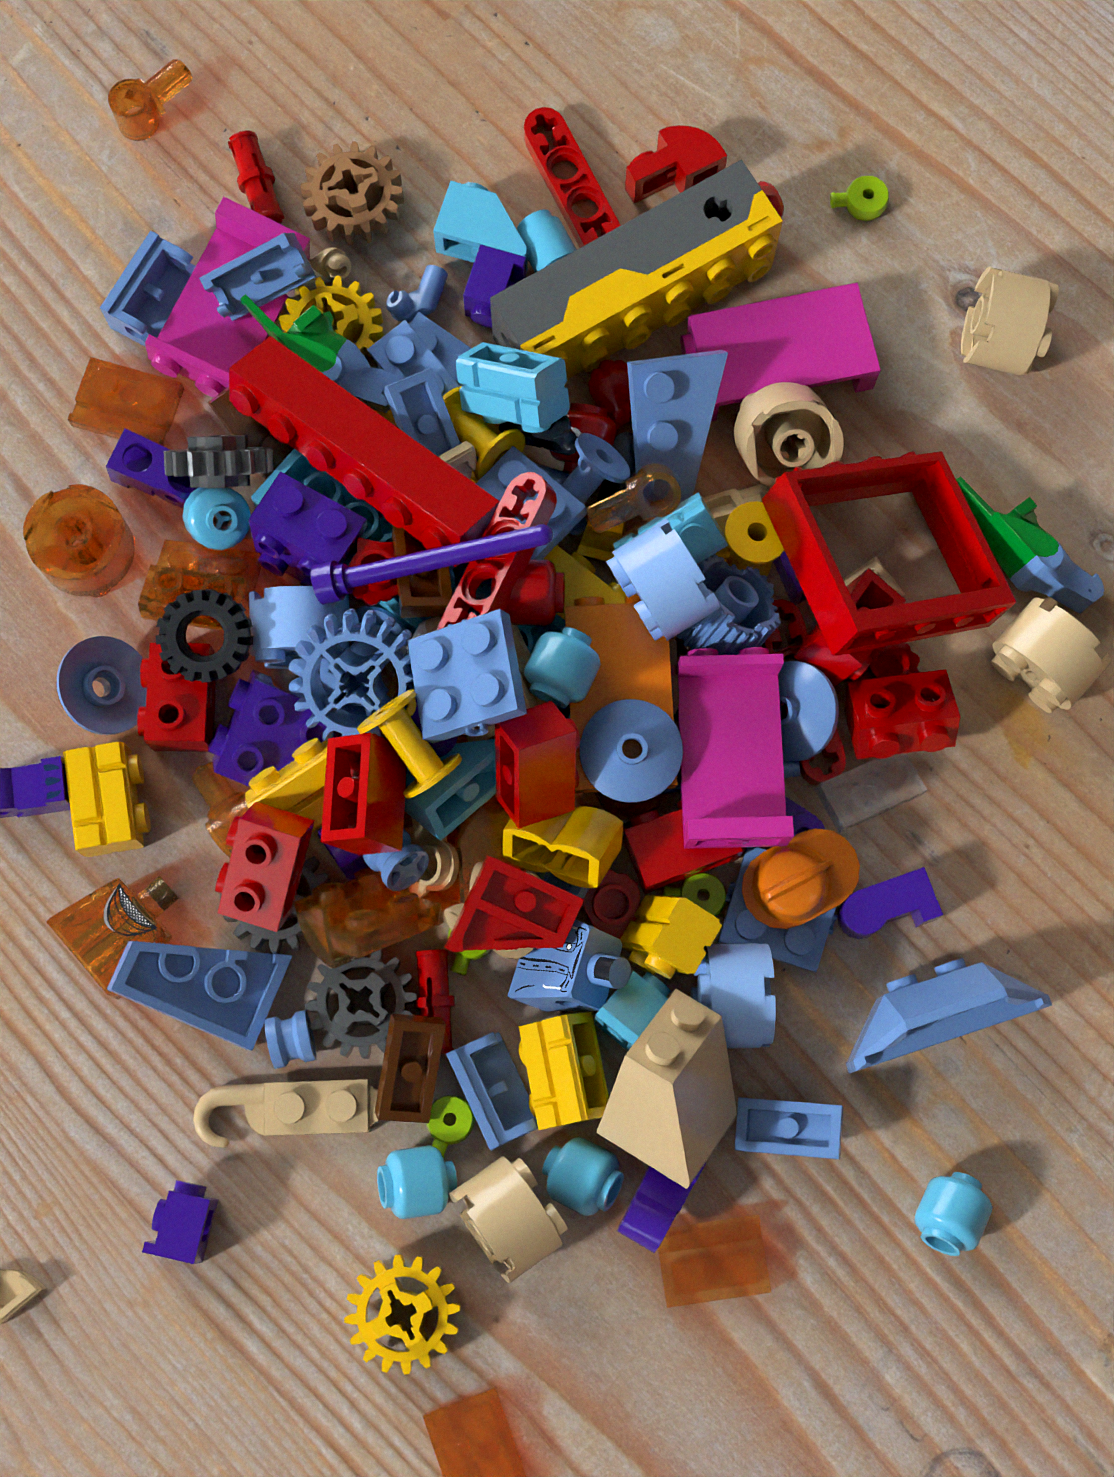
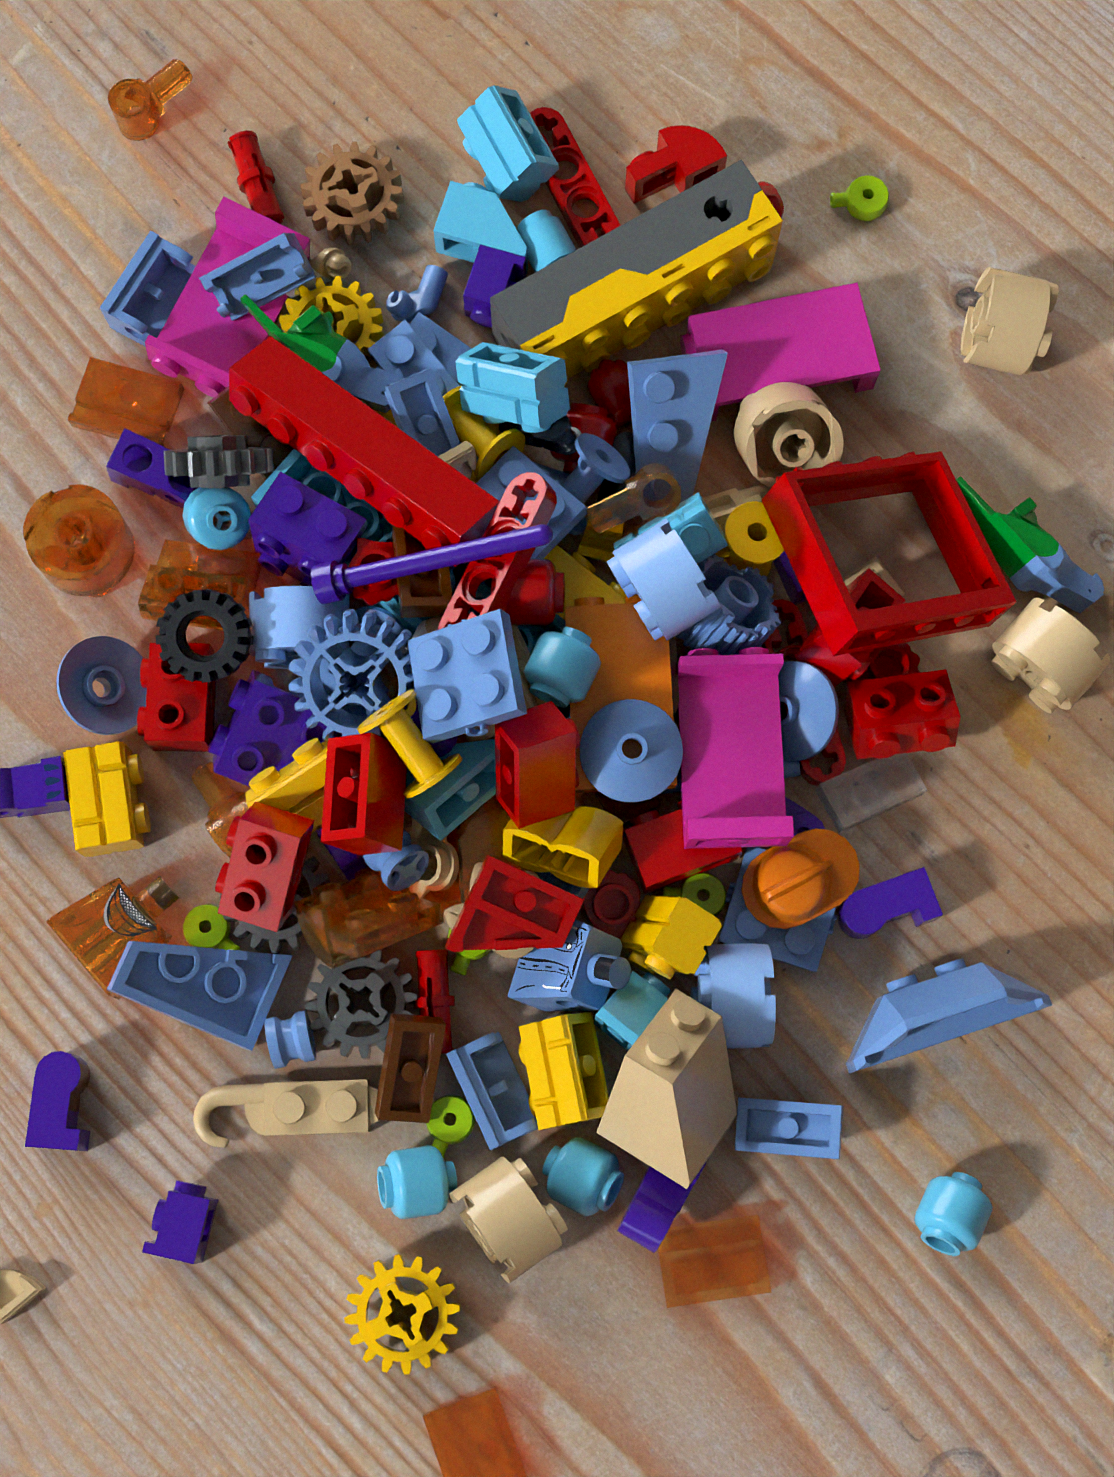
(56, 1103): none -> dark purple leg
(218, 935): none -> lime piece
(507, 144): none -> medium azure brick

